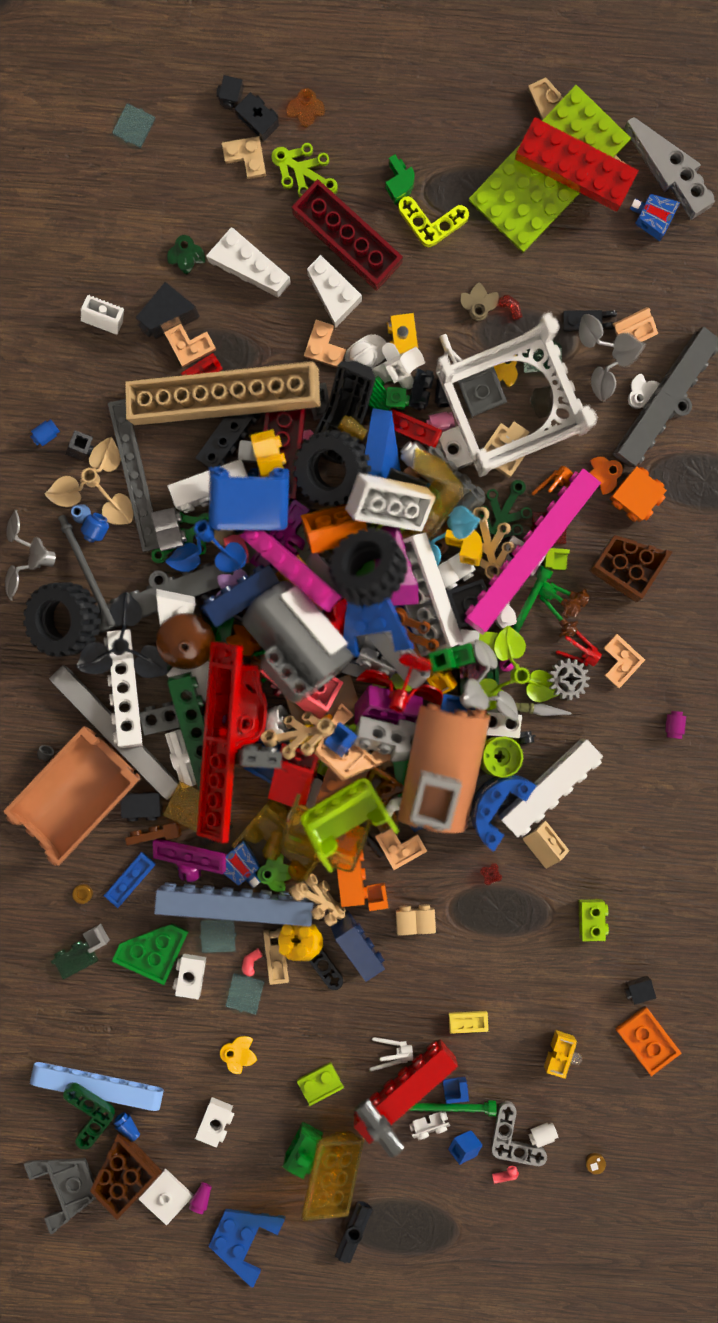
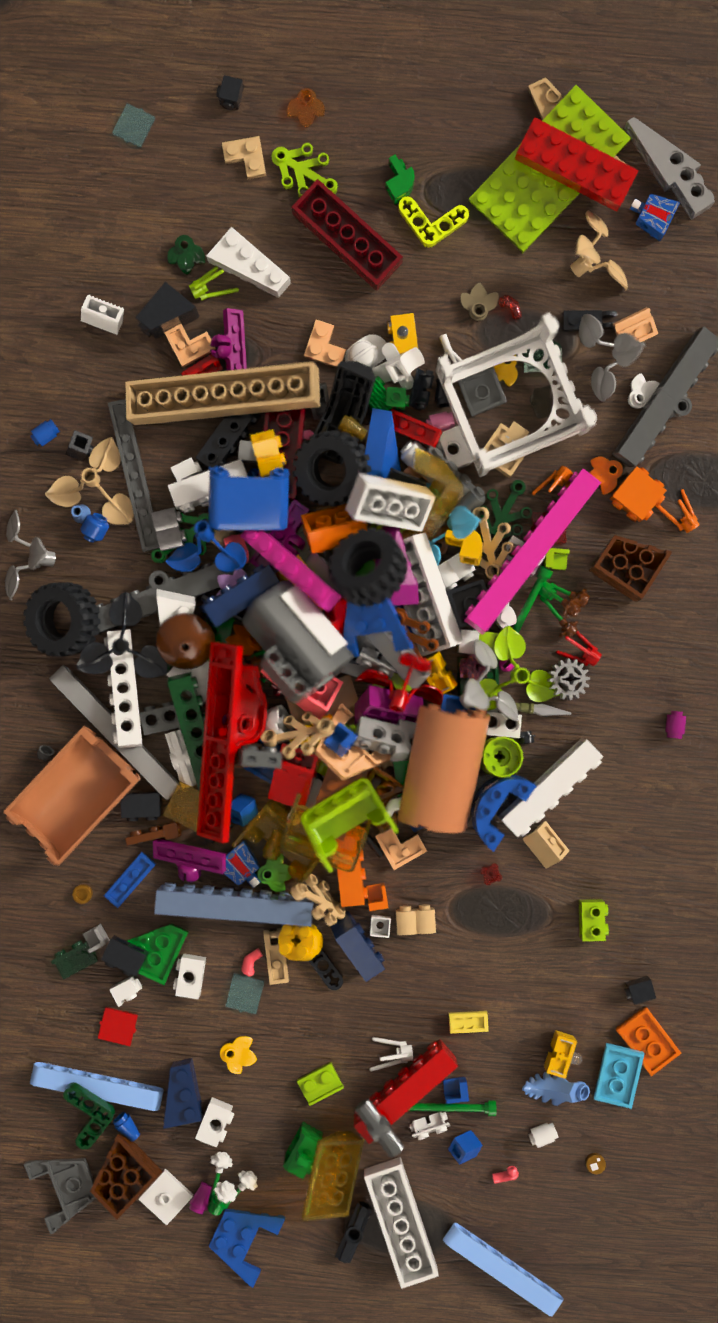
(67, 529): dark grey bar -> none
(117, 1026): none -> red piece
(124, 956): none -> black brick
(125, 990): none -> white brick
(183, 1095): none -> dark blue wedge
(186, 469): none -> white brick
(199, 286): none -> lime plant
(218, 936): clear light blue piece -> none
(225, 1191): none -> white plant
(231, 344): none -> magenta plate
(243, 810): none -> blue panel
(260, 126): black brick -> none
(334, 290): white wedge -> none
(385, 931): none -> white piece
(401, 1222): none -> white brick
(439, 781): light grey window -> none
(452, 658): green brick -> none
(503, 1269): none -> light blue beam
(505, 1140): light grey beam -> none
(556, 1089): none -> medium blue plant
(589, 255): none -> tan plant
(618, 1075): none -> medium azure tile
(627, 660): light nougat plate -> none
(689, 521): none -> orange plant

